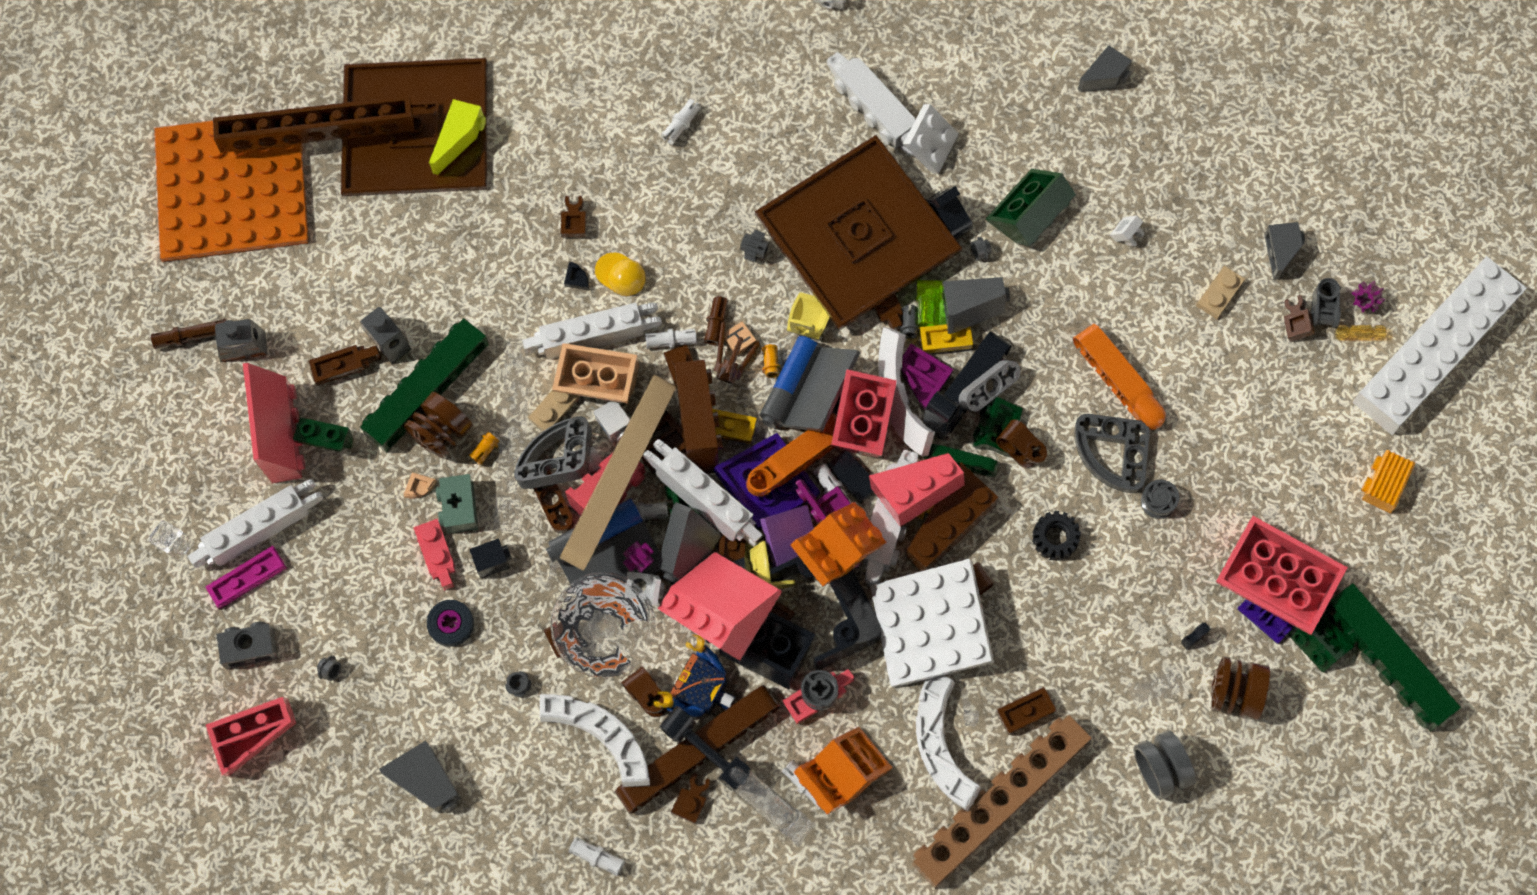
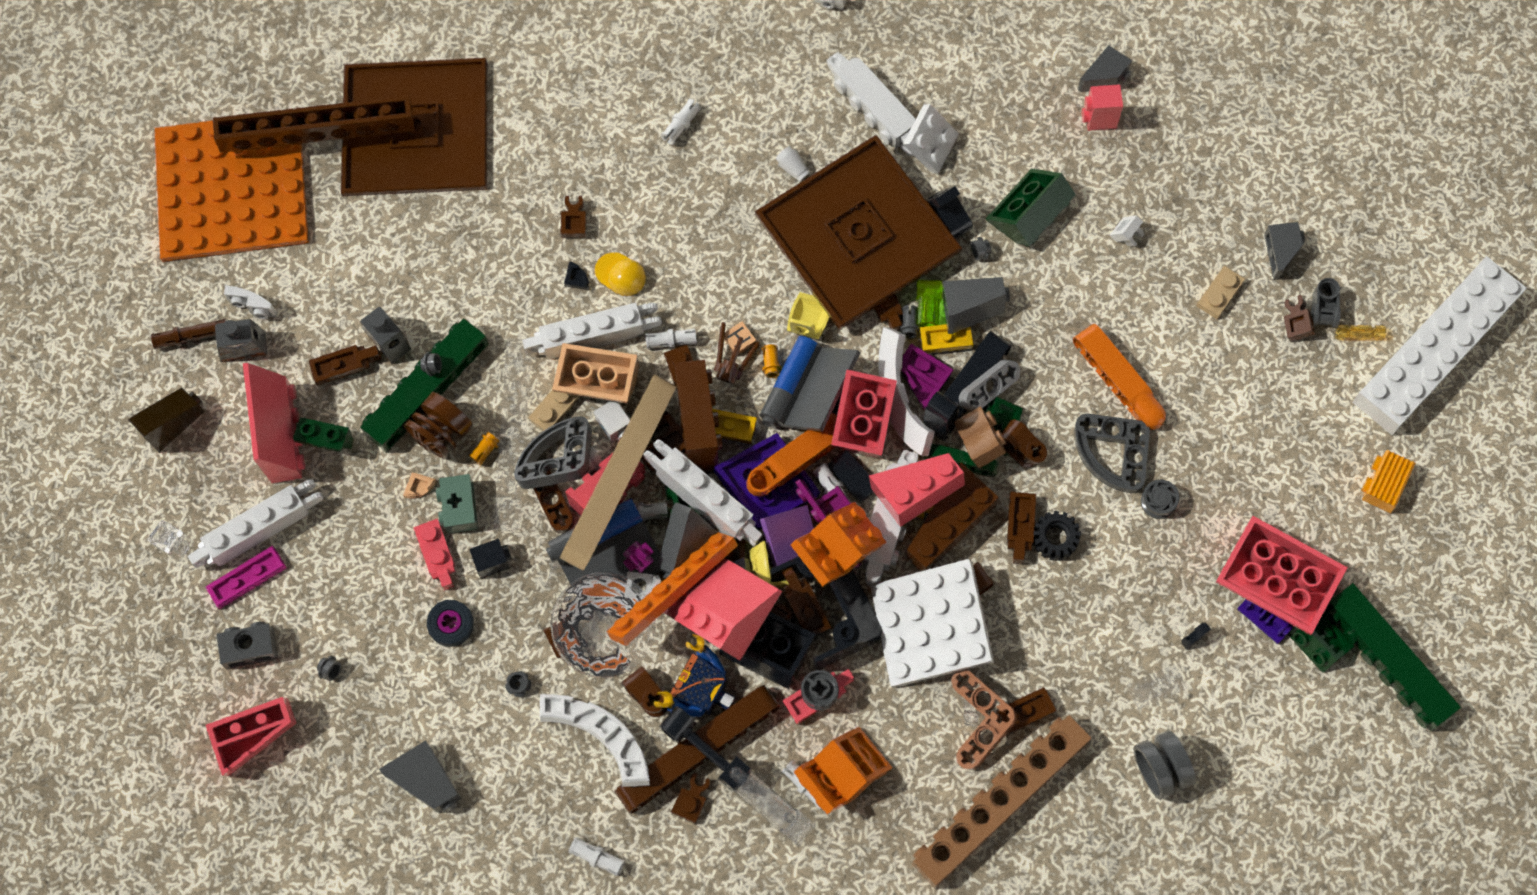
(167, 418): none -> dark brown slope
(257, 305): none -> white slope
(431, 363): none -> dark grey plate
(457, 133): neon yellow slope -> none
(672, 588): none -> orange plate
(715, 319): reddish brown axle -> none
(754, 245): dark grey gear -> none
(793, 164): none -> white cone
(805, 603): none -> reddish brown hinge
(933, 743): white tile -> none
(980, 436): none -> medium nougat brick
(991, 721): none -> nougat beam
(1021, 524): none -> reddish brown hinge
(1103, 107): none -> coral brick
(1240, 688): reddish brown wheel -> none
(1363, 300): magenta gear -> none

